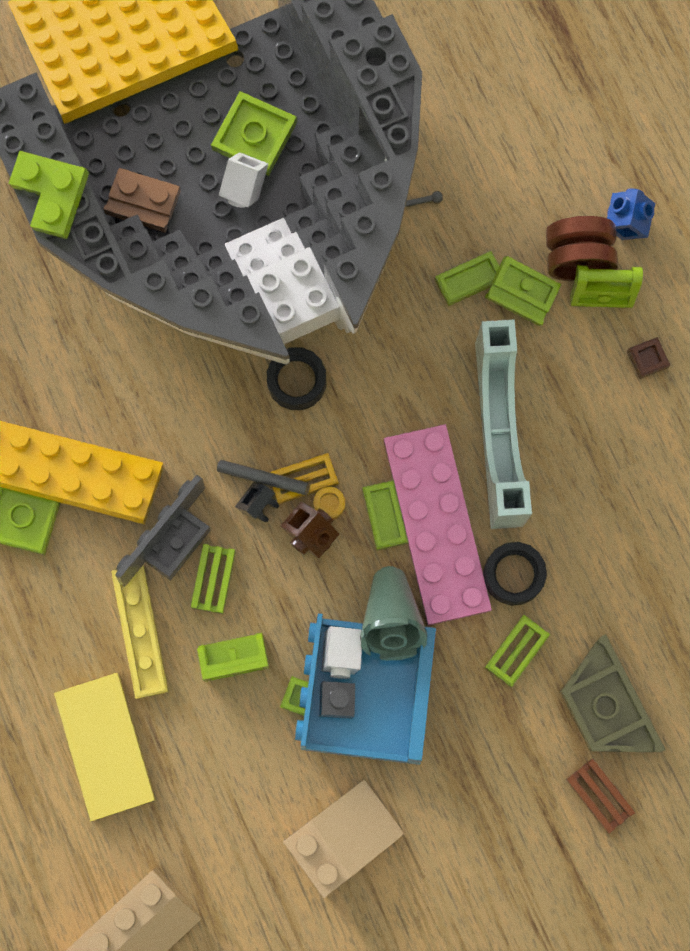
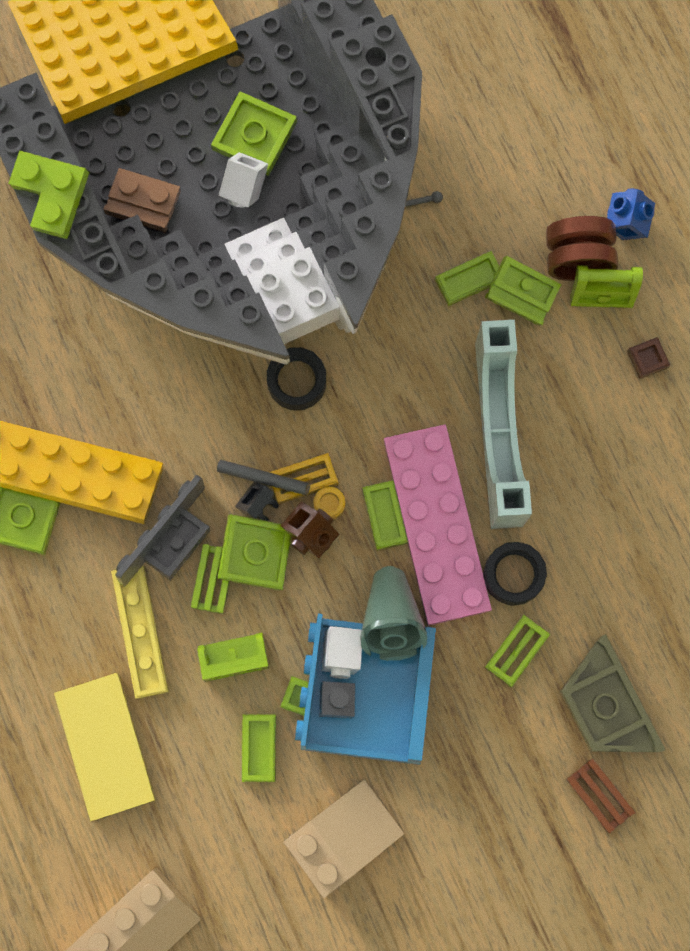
(254, 553): none -> lime plate
(259, 748): none -> lime tile

